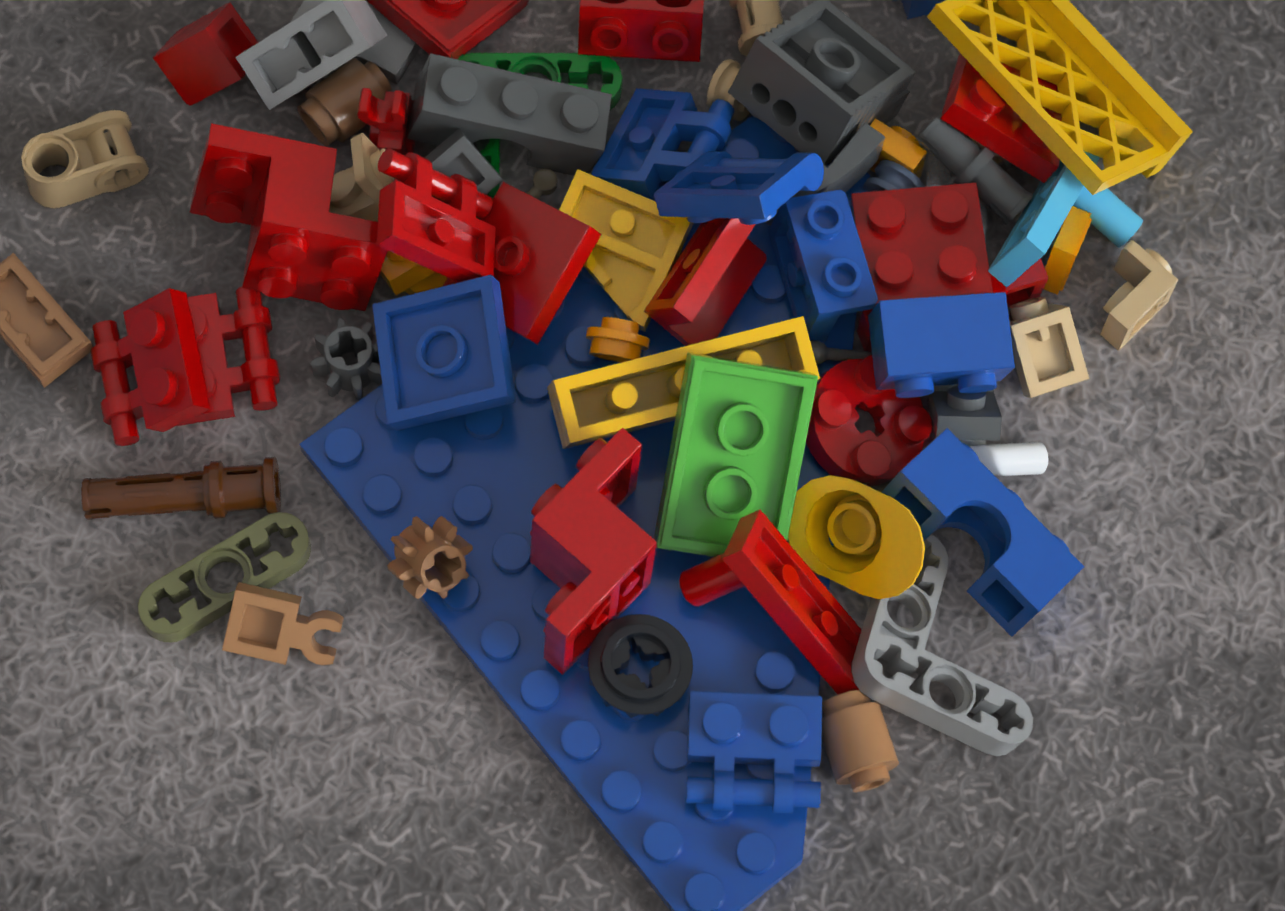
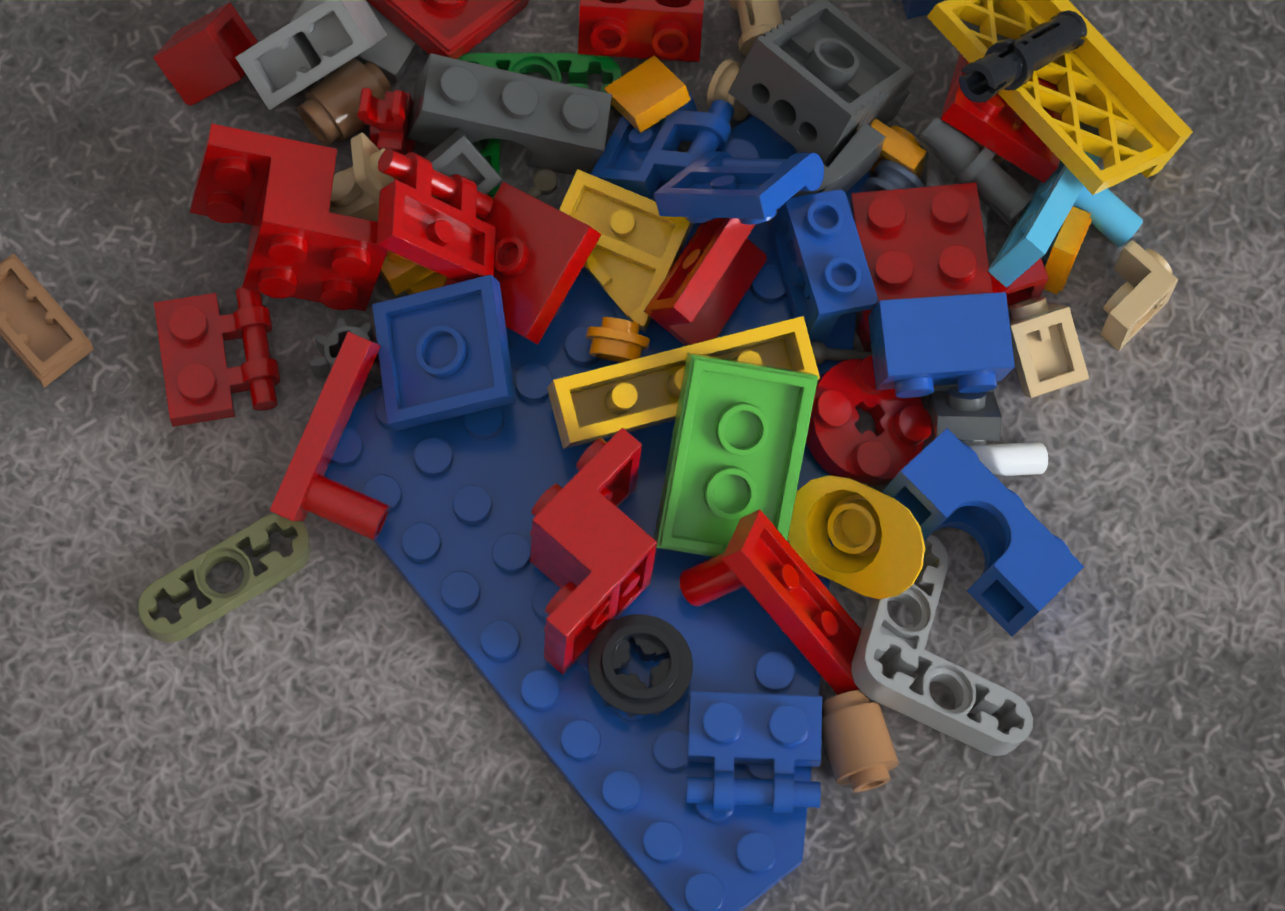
(87, 159): tan piece -> none
(165, 366): red plate -> none
(211, 490): reddish brown pin -> none
(267, 624): medium nougat plate -> none
(304, 483): none -> red piece
(429, 557): medium nougat gear -> none
(647, 94): none -> light orange tile
(1012, 61): none -> black pin

